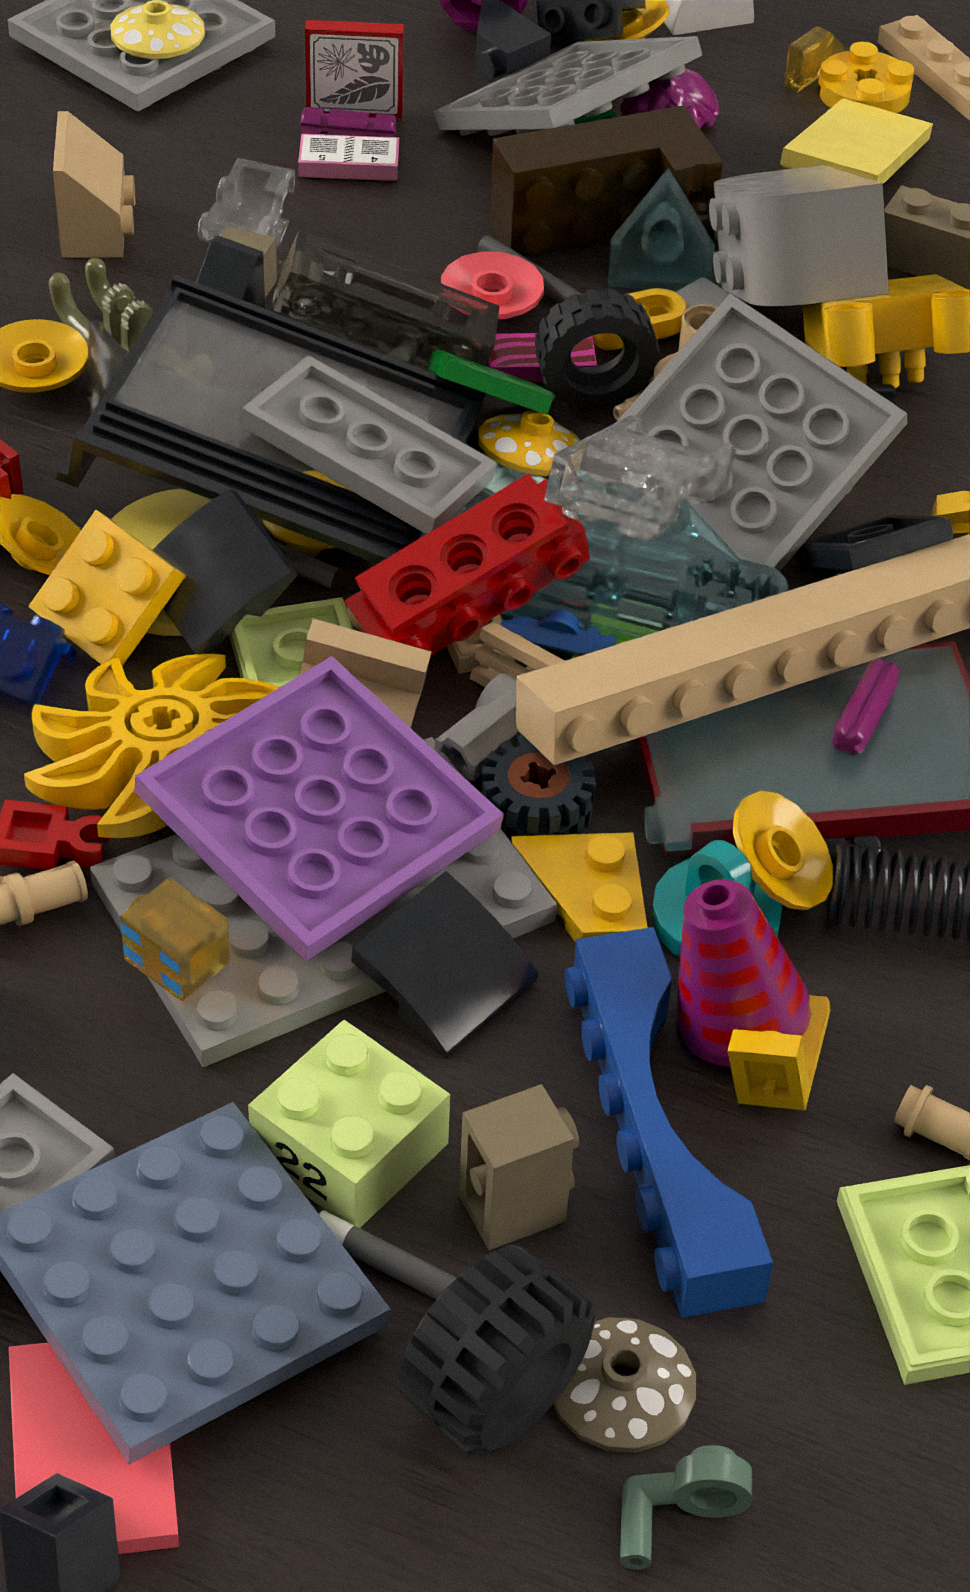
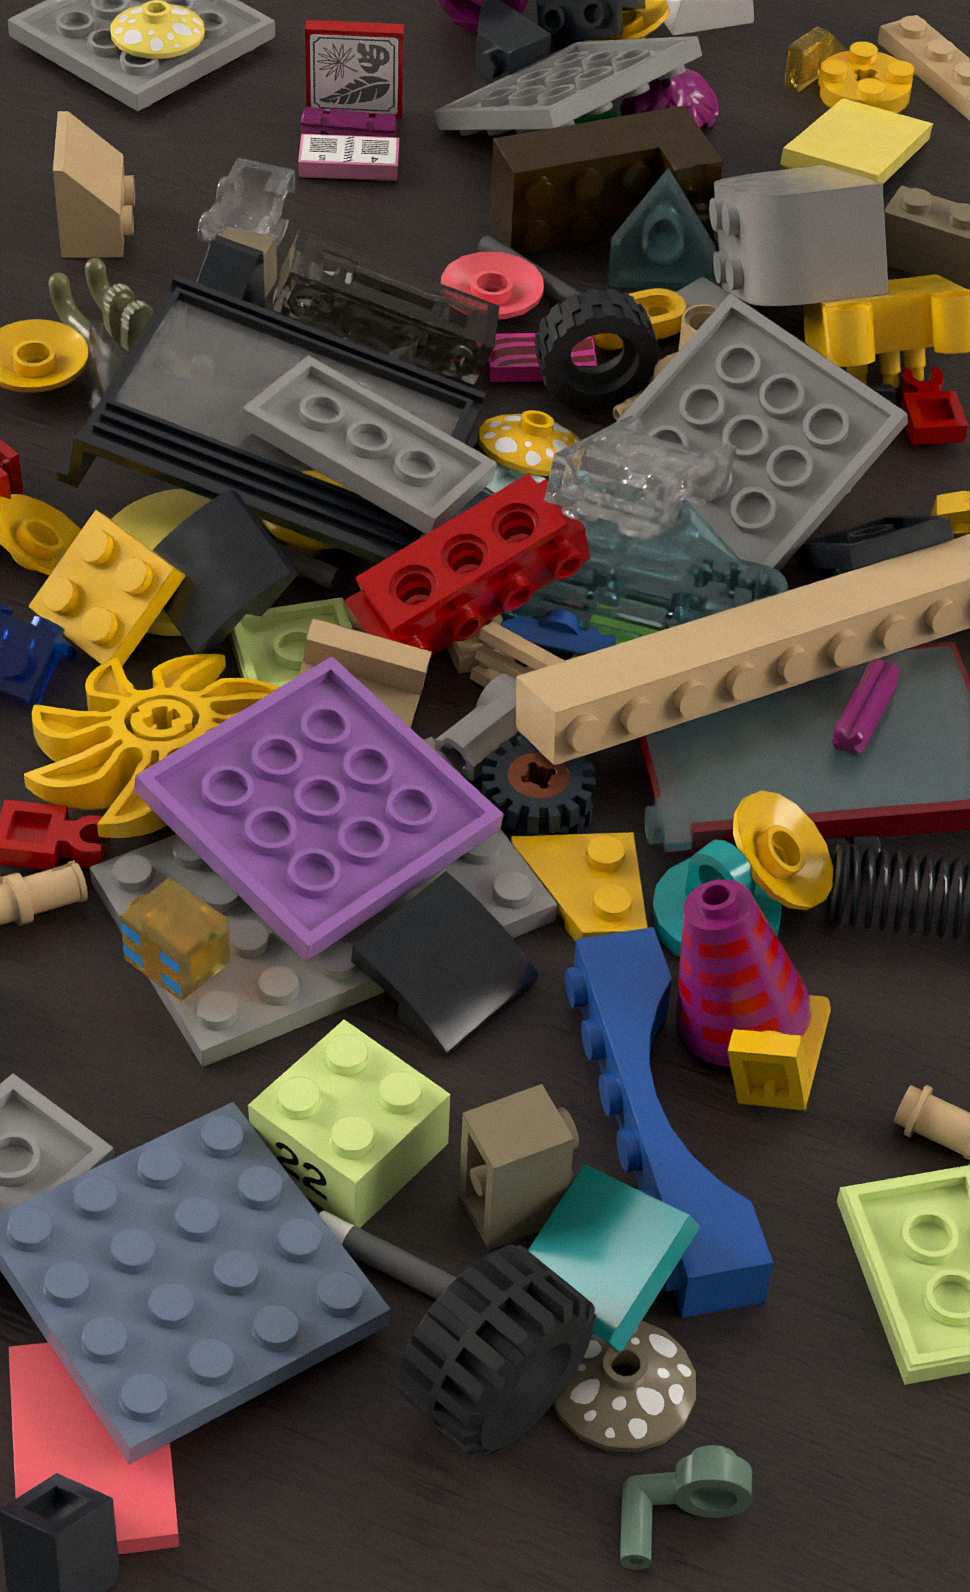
(490, 381): green tile -> none
(613, 1249): none -> teal tile
(931, 413): none -> red plate

